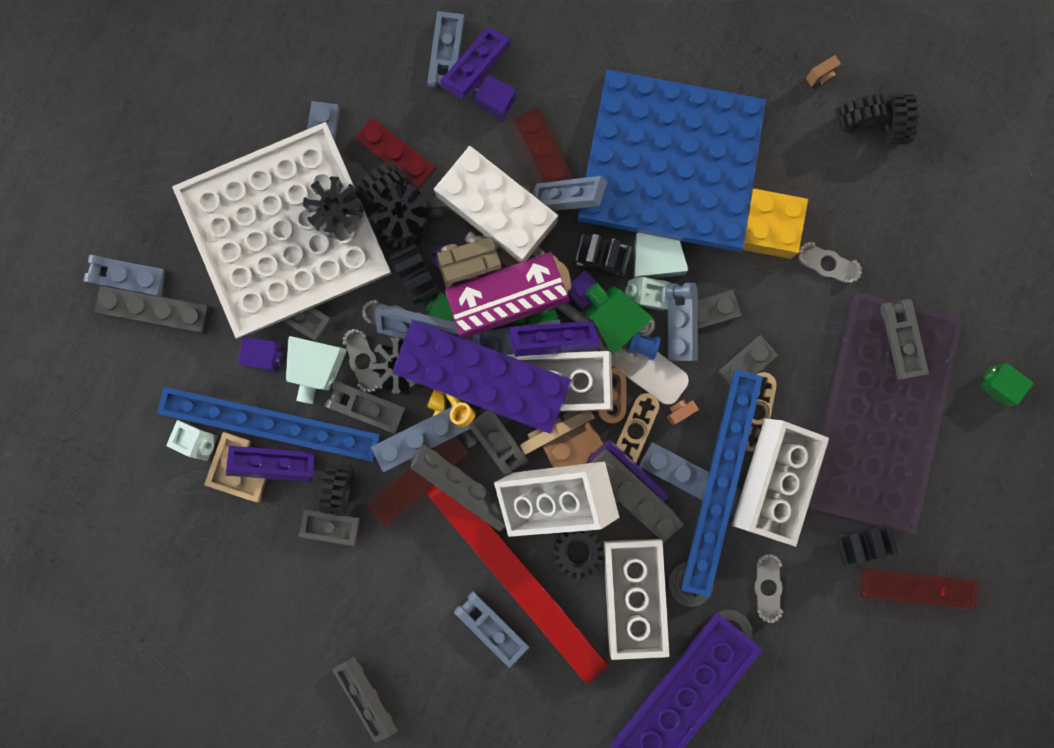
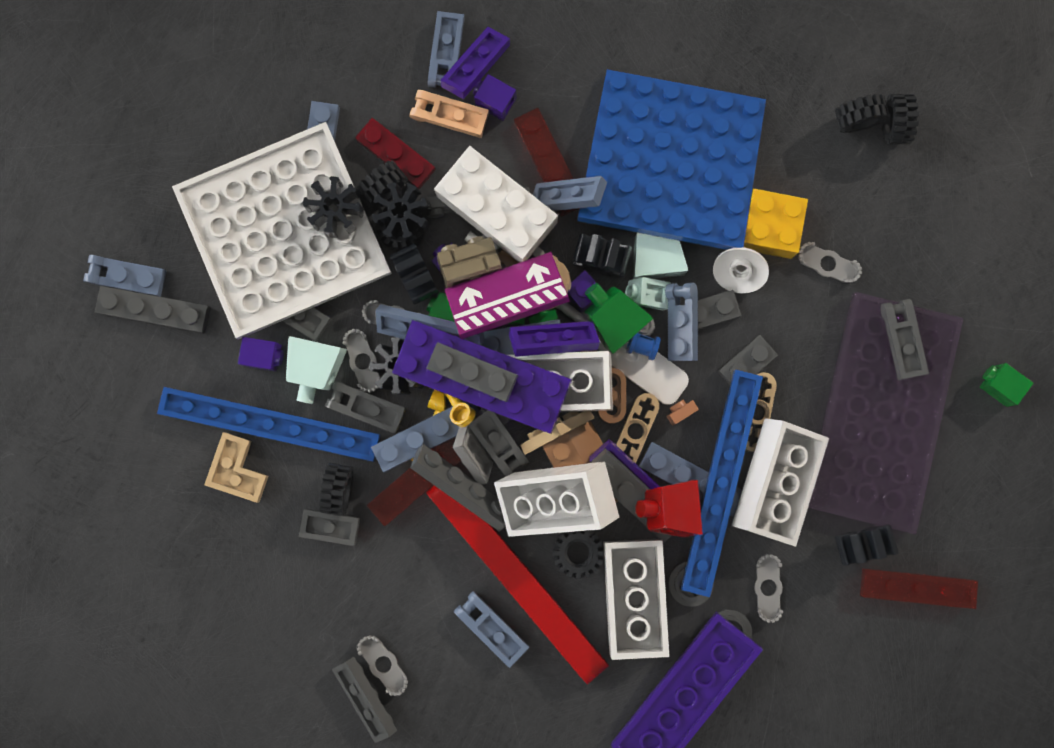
(192, 441): light aqua bracket -> none
(270, 464): dark purple plate -> none
(395, 679): none -> light grey piece
(450, 113): none -> light nougat plate
(472, 372): none -> dark grey plate
(473, 455): none -> light grey plate
(672, 509): none -> red torso
(741, 278): none -> white dish
(823, 72): medium nougat plate -> none

